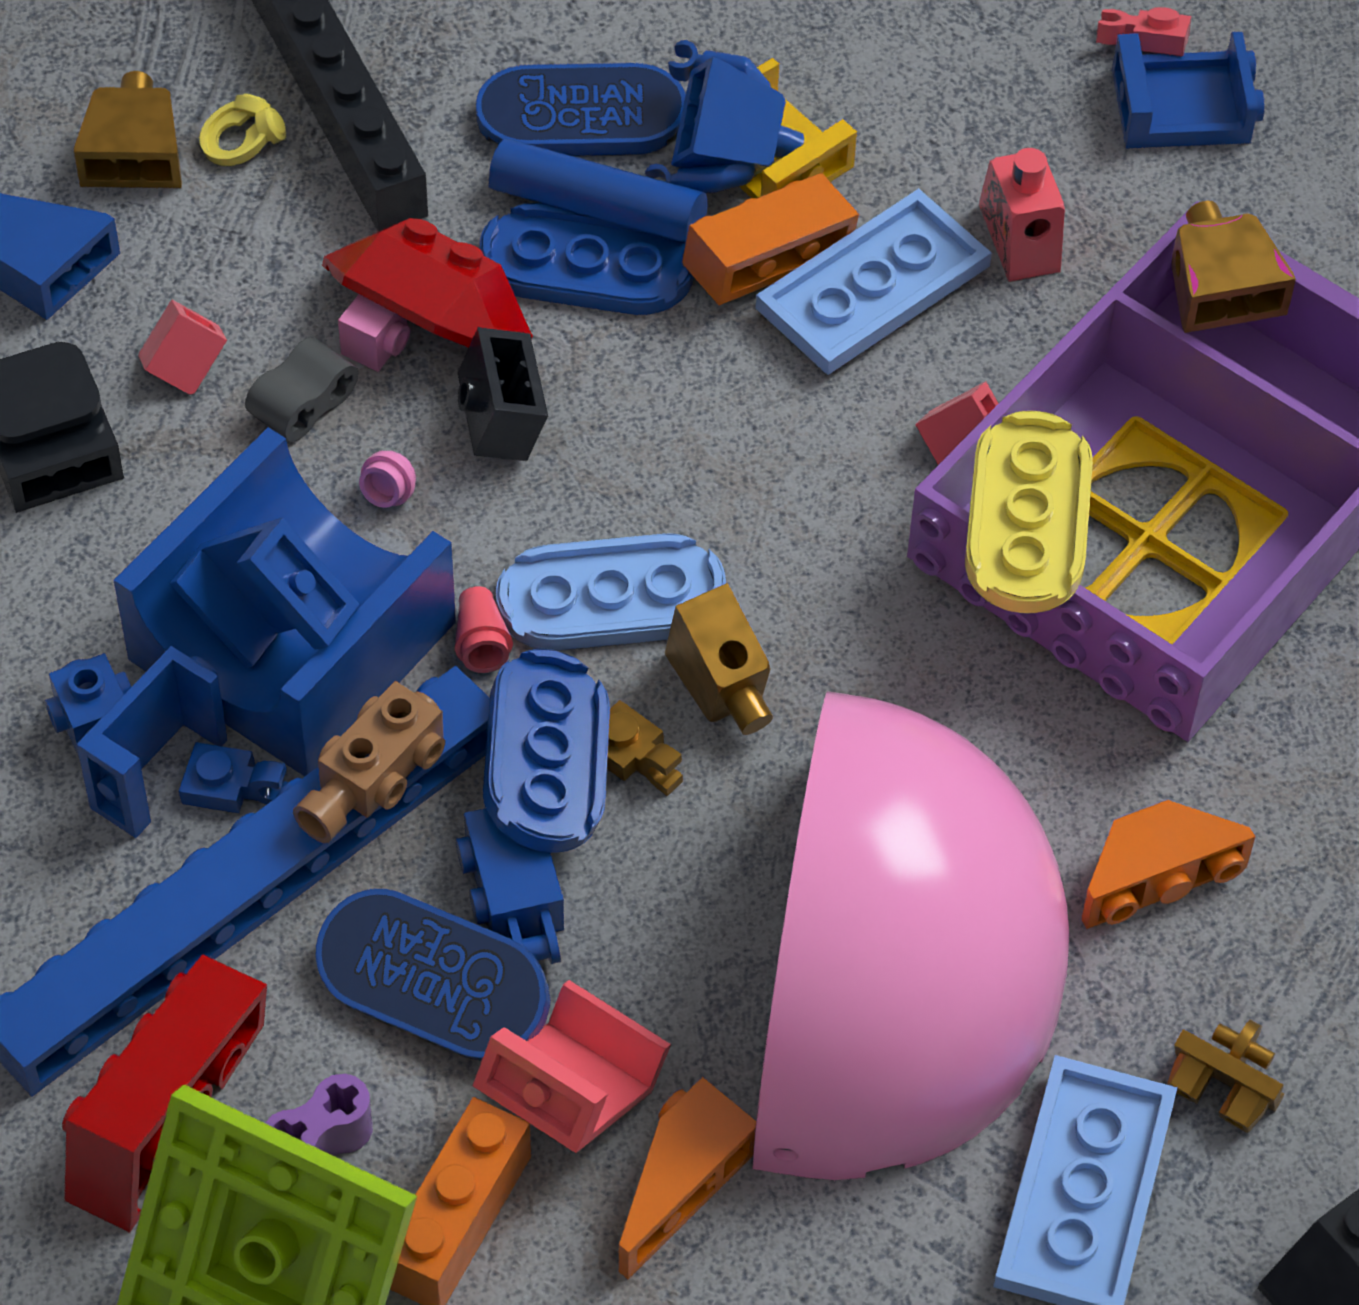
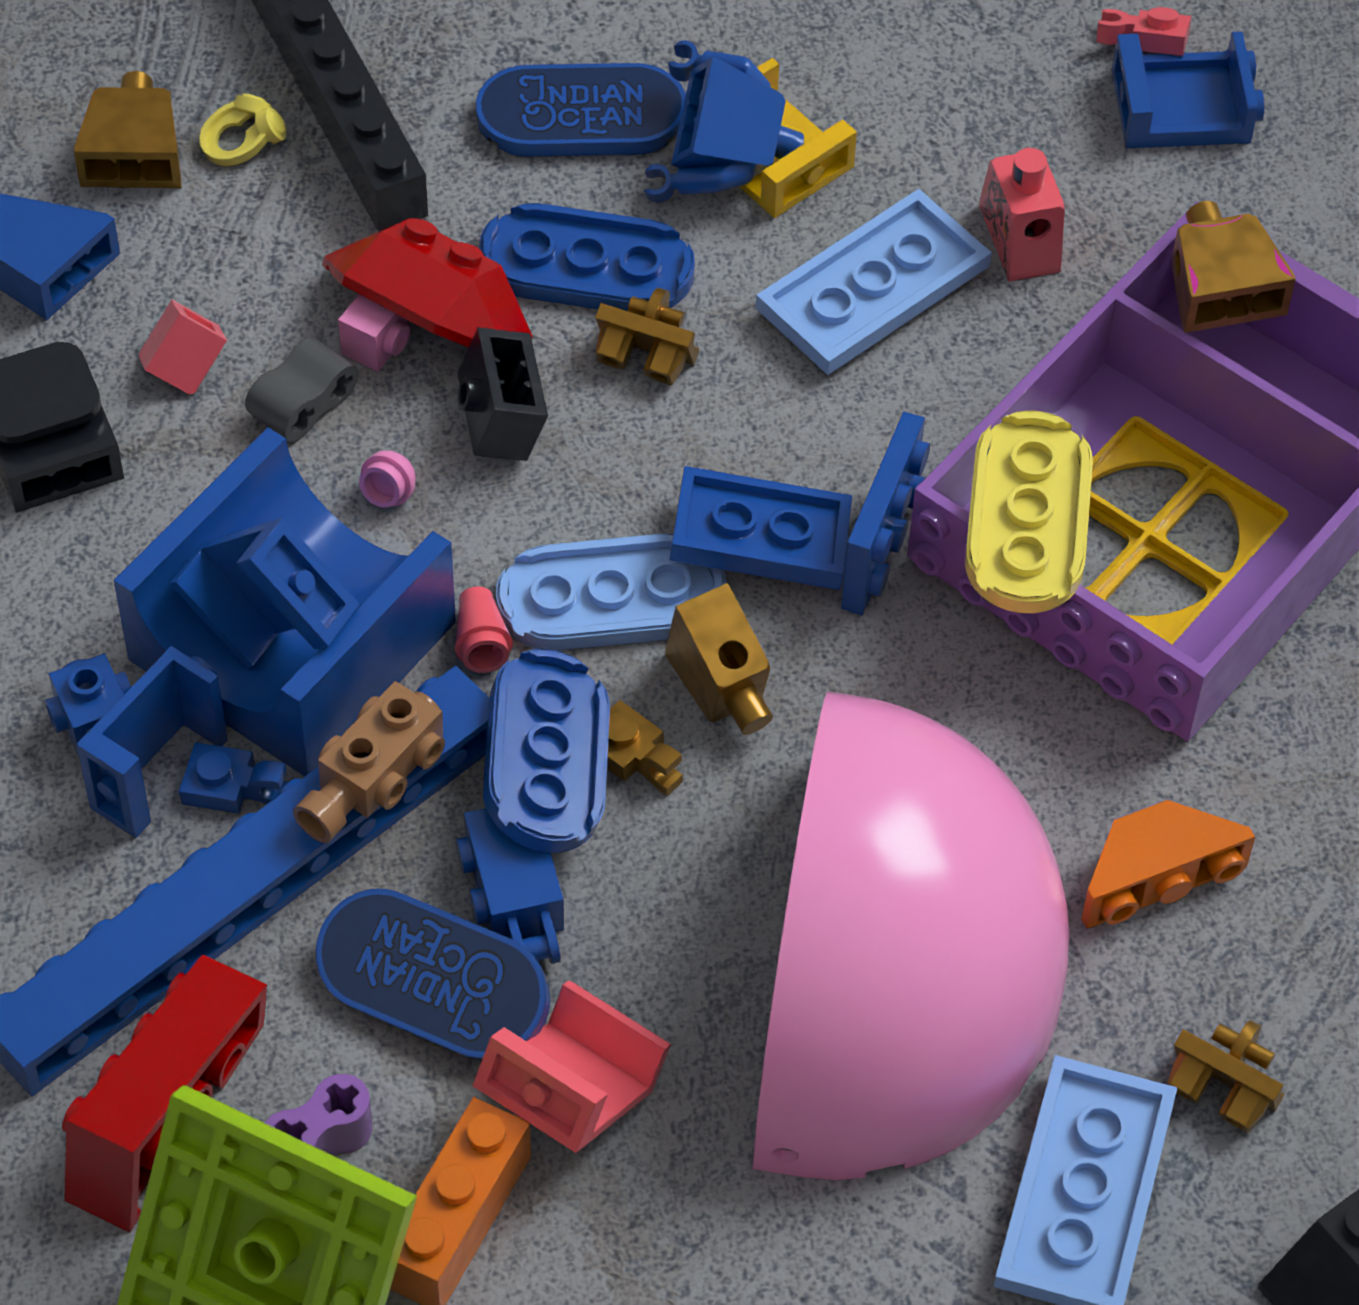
(595, 190): blue brick -> none
(648, 327): none -> pearl gold hips
(692, 1155): orange slope -> none
(761, 528): none -> blue plate
(766, 237): orange brick -> none
(881, 521): none -> blue plate
(953, 420): coral panel -> none

